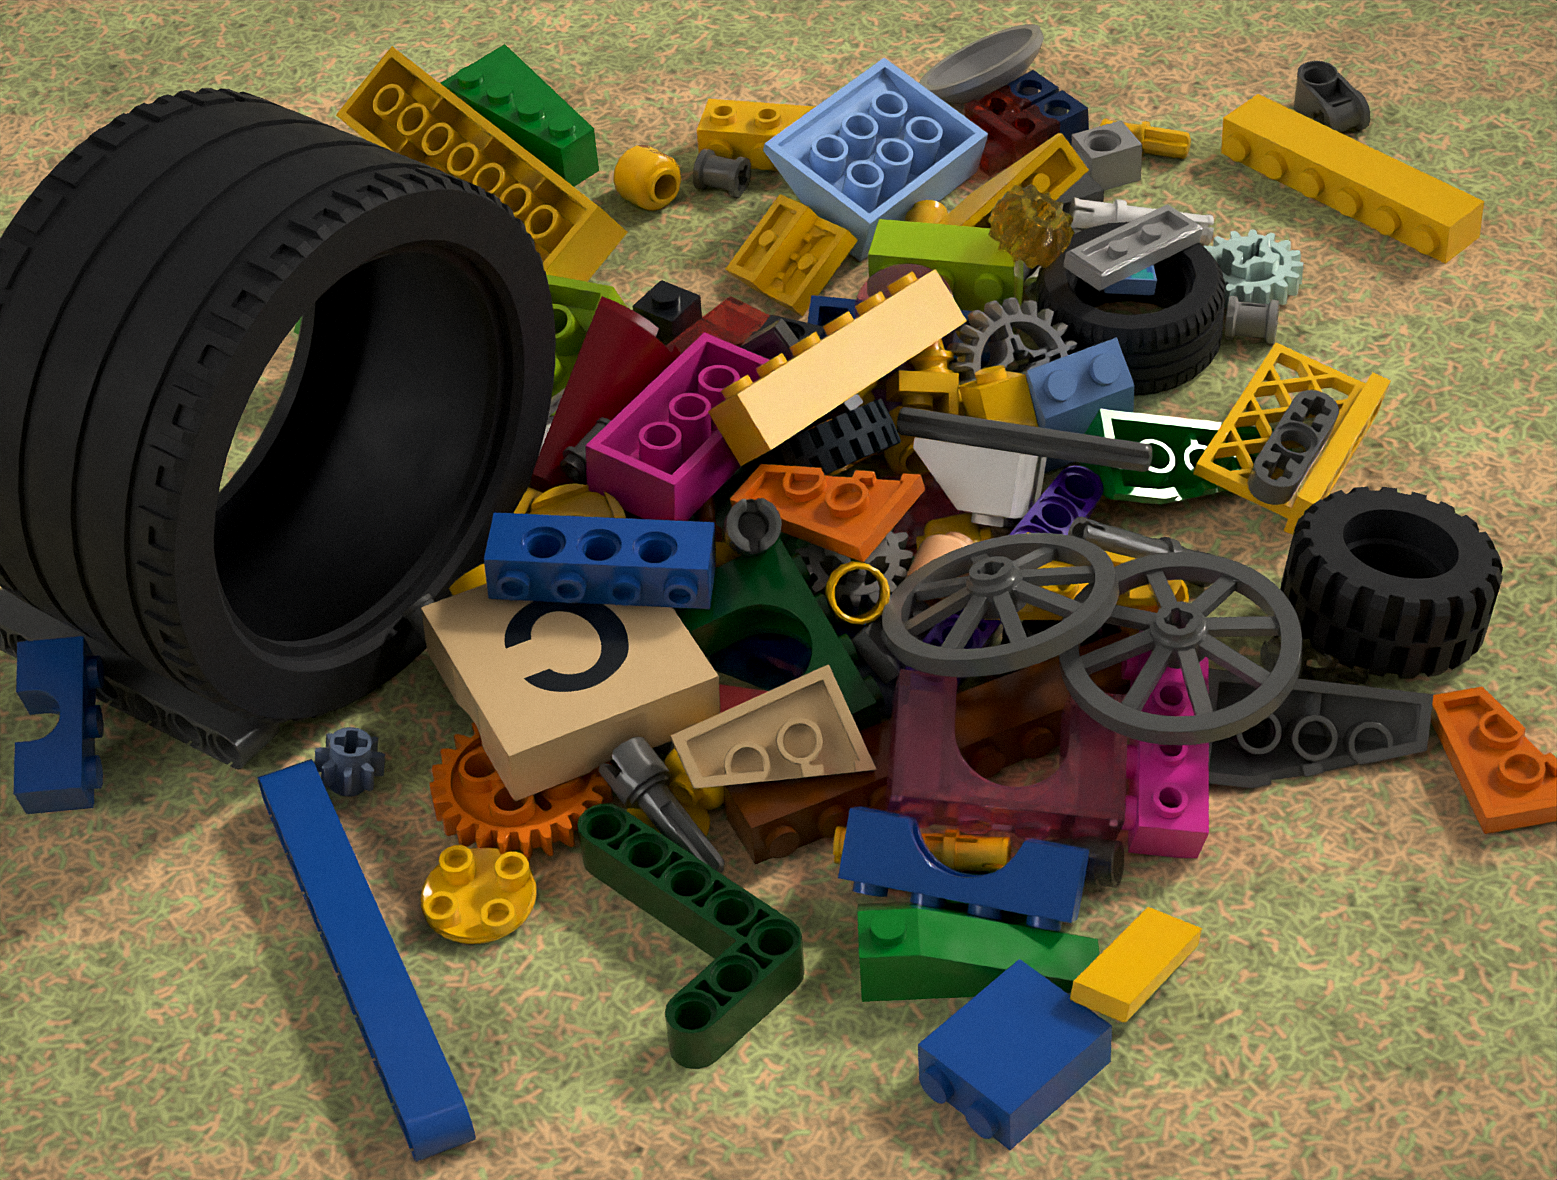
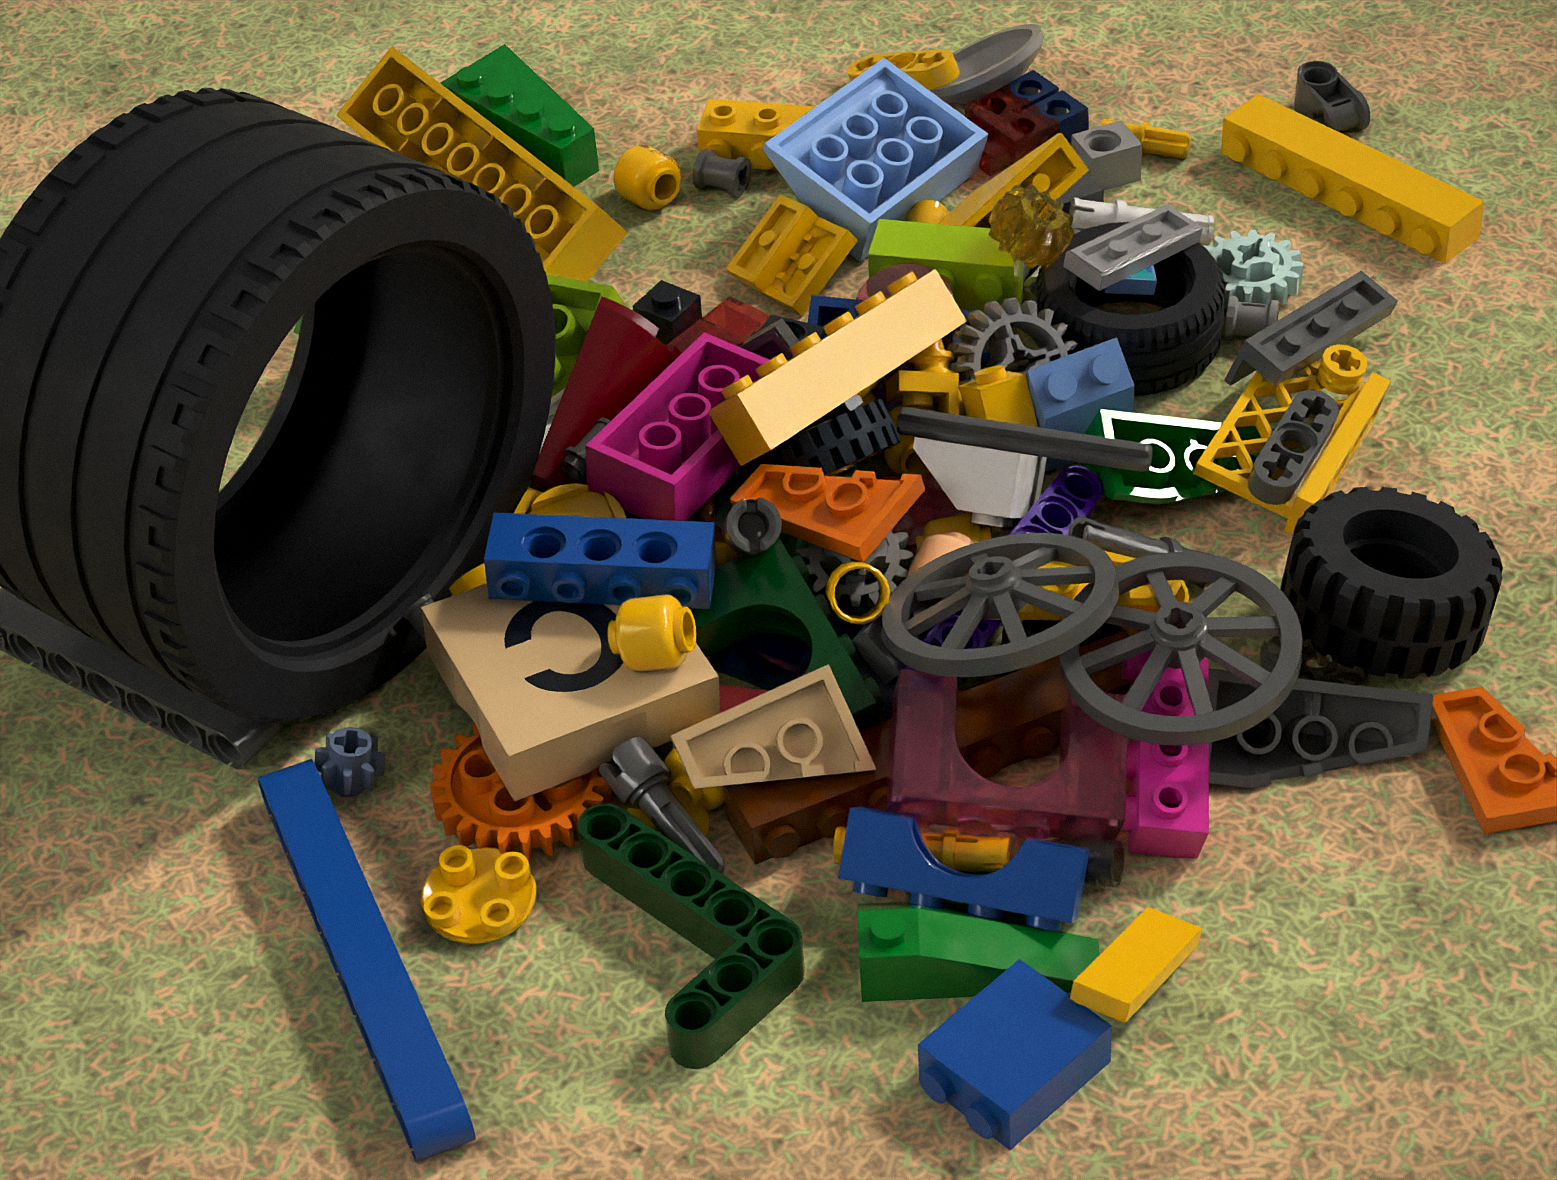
(62, 766): blue arch -> none
(652, 633): none -> yellow head
(928, 67): none -> yellow beam
(1309, 330): none -> dark grey panel
(1345, 358): none -> yellow bush

